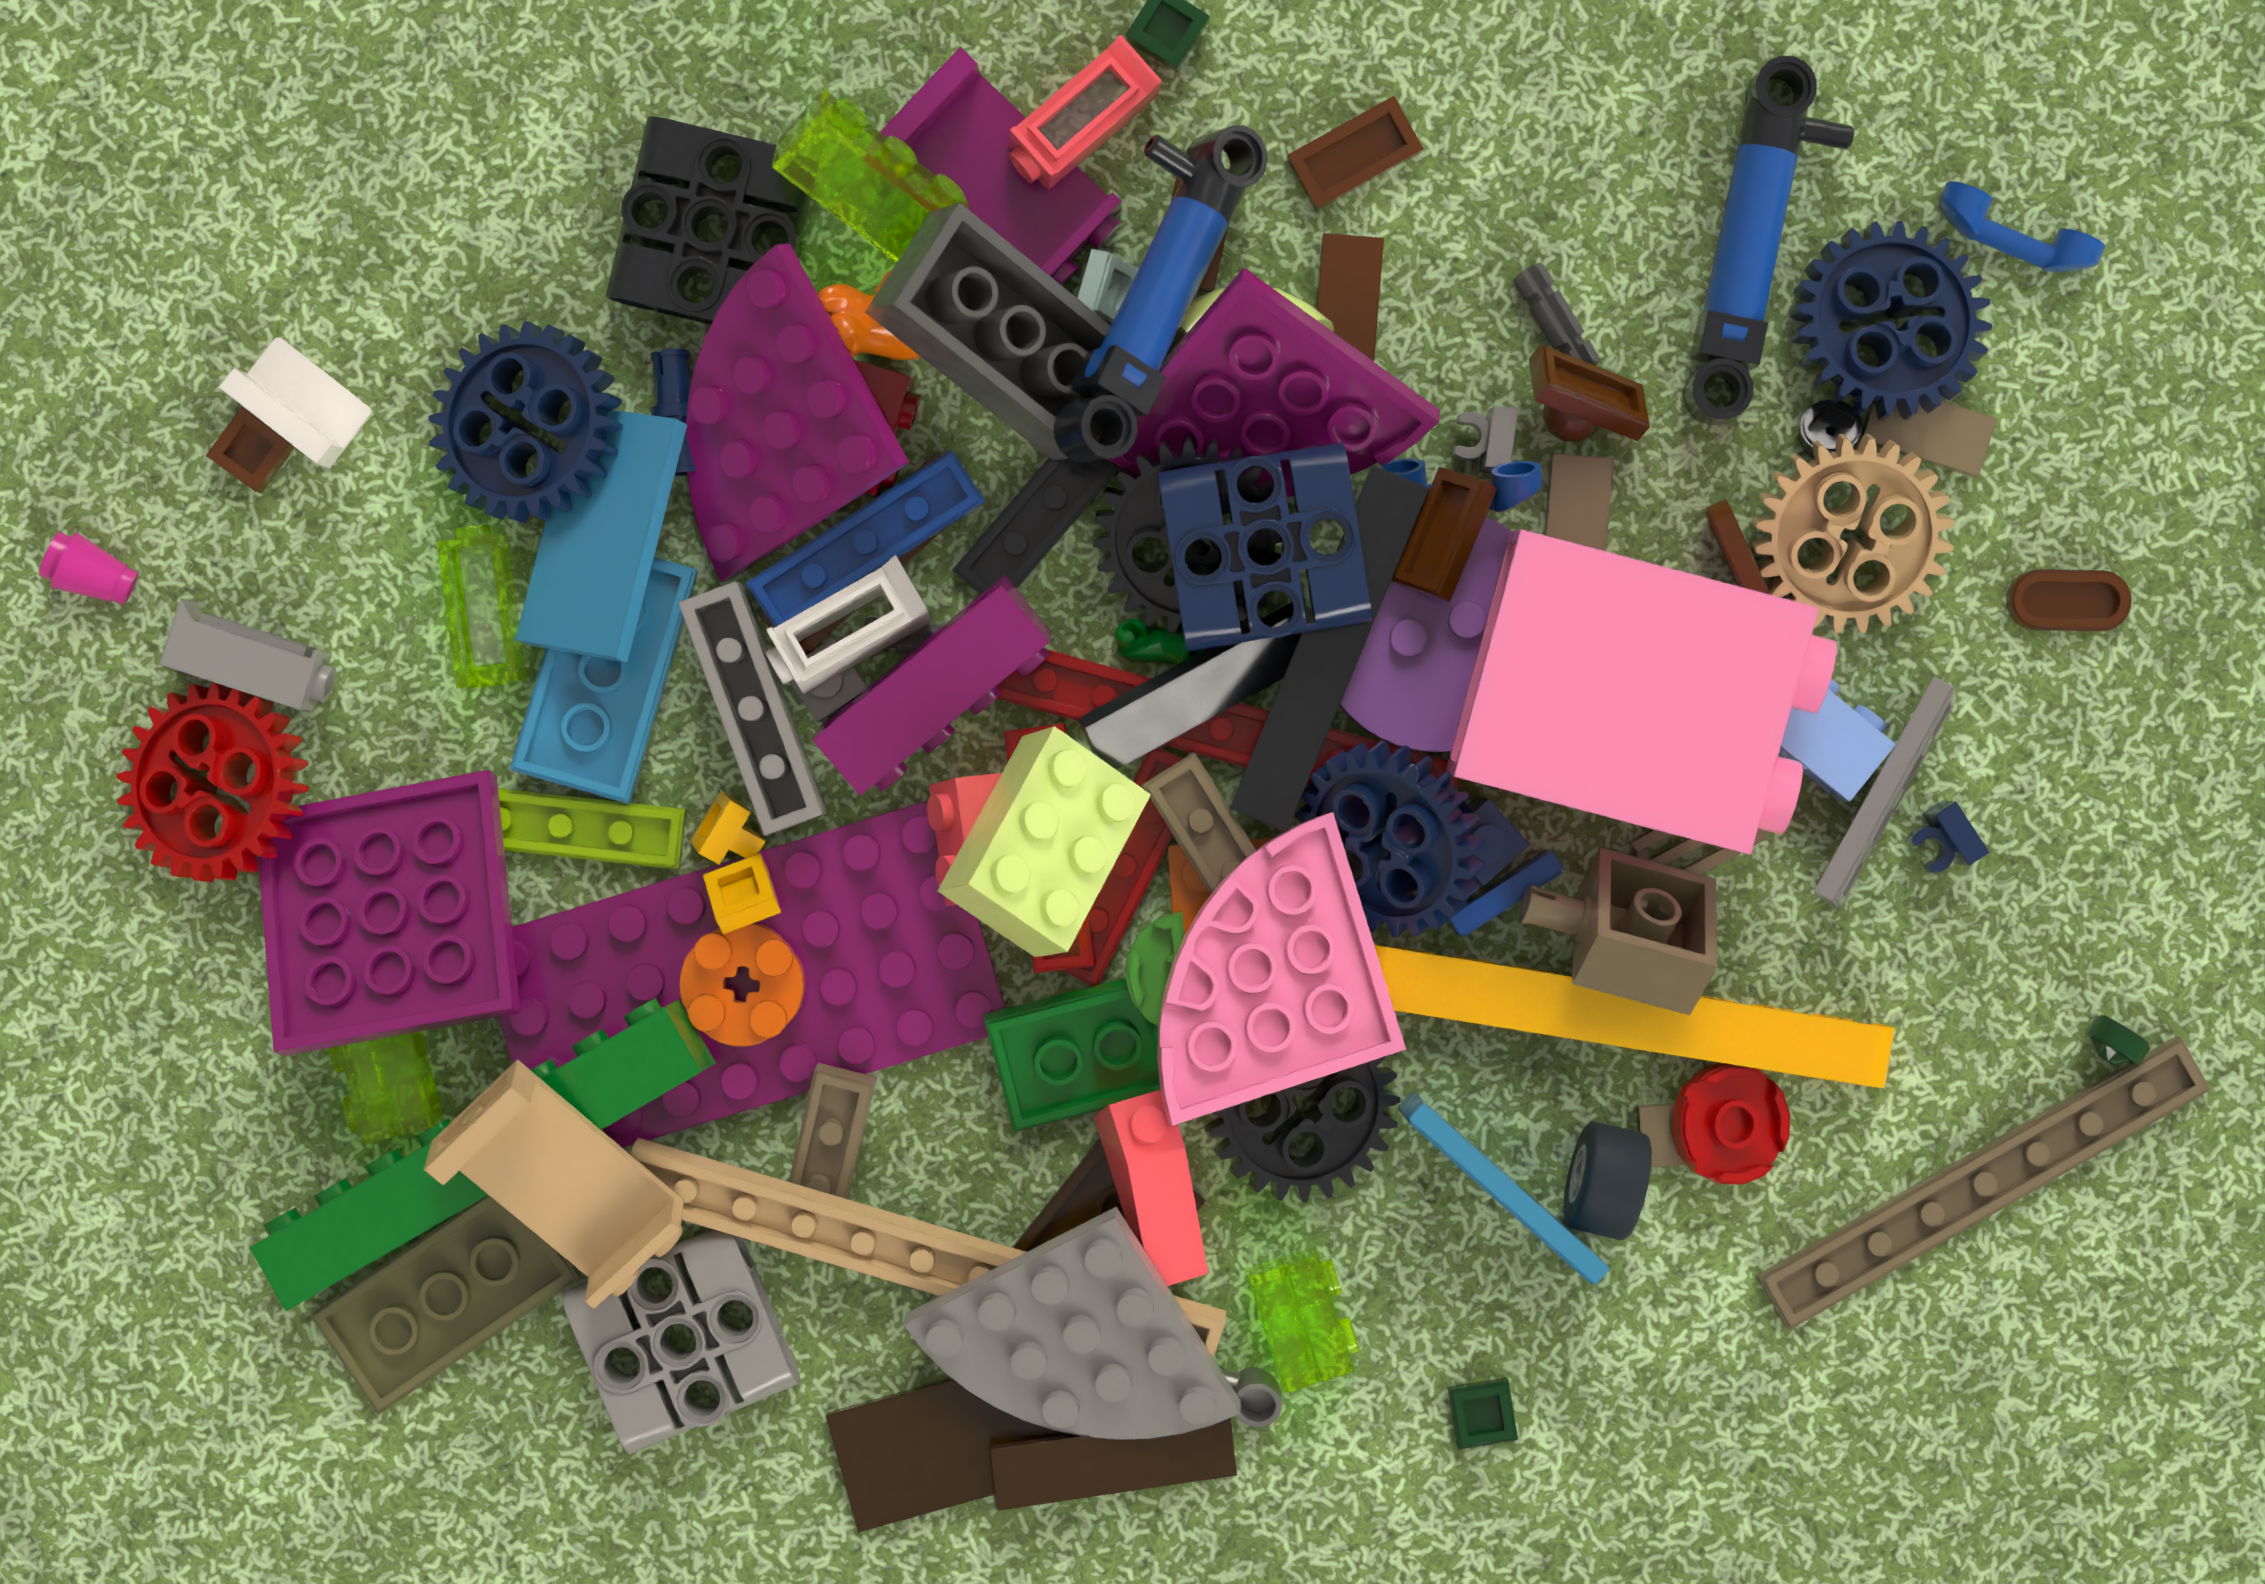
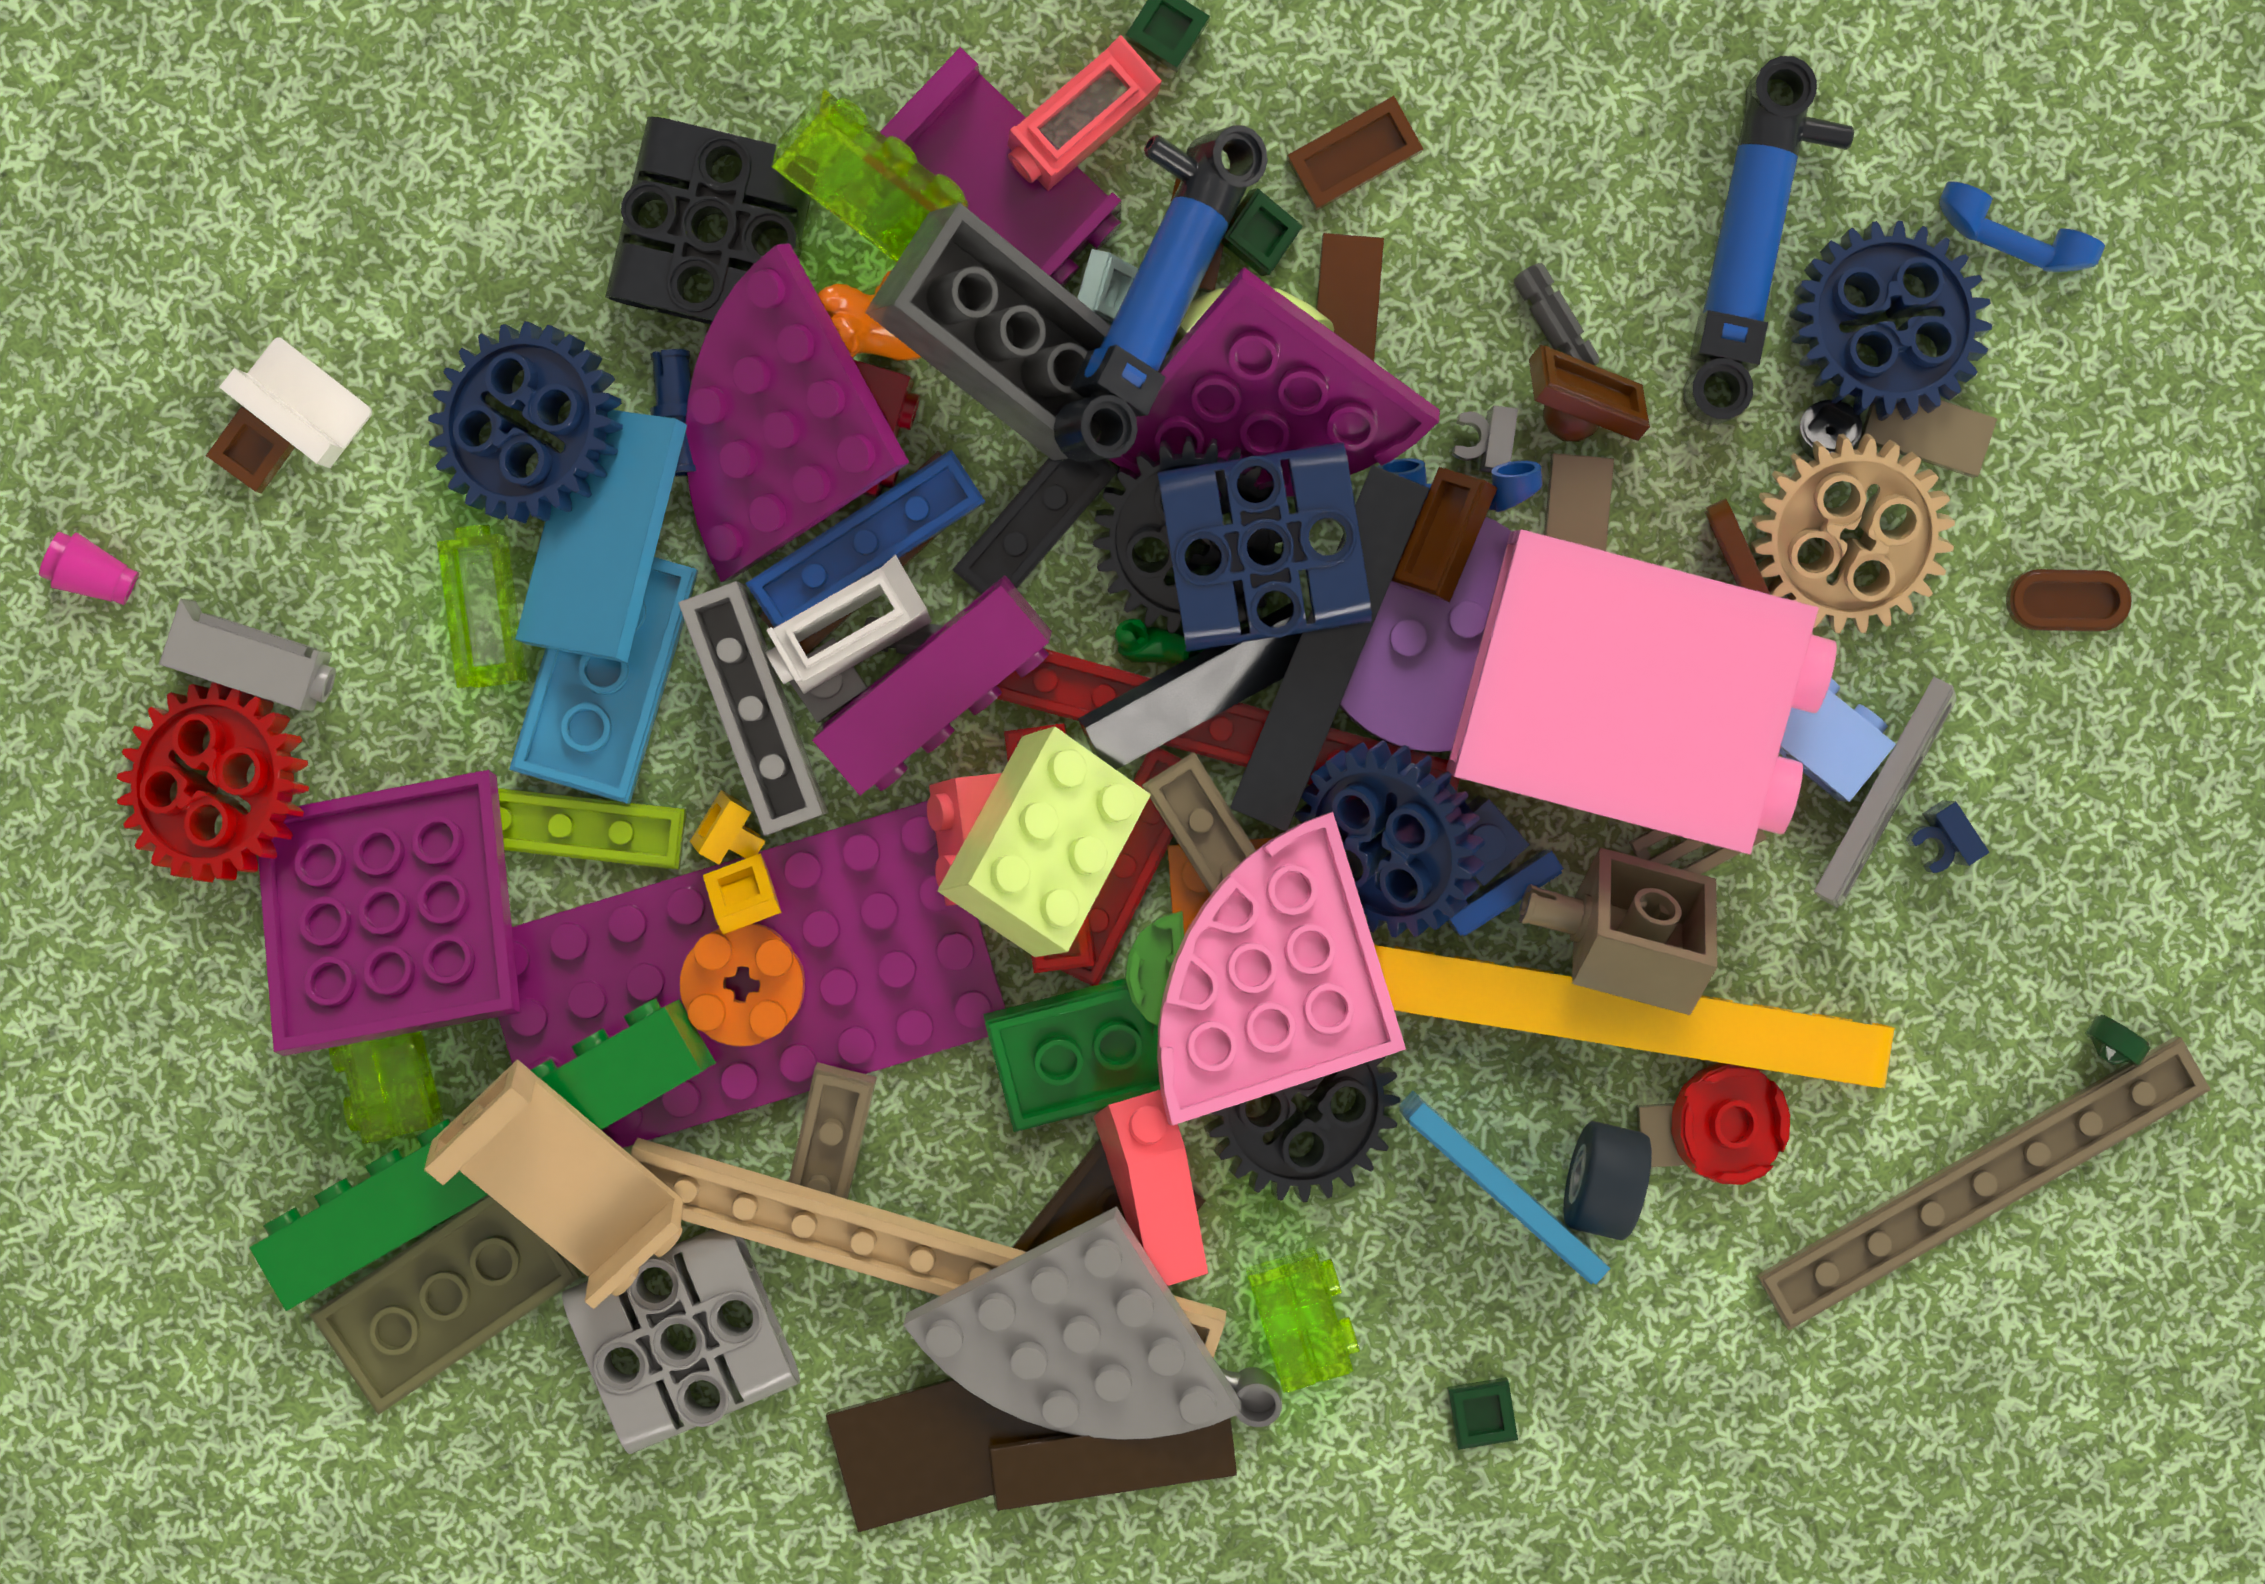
(1260, 232): none -> dark green tile

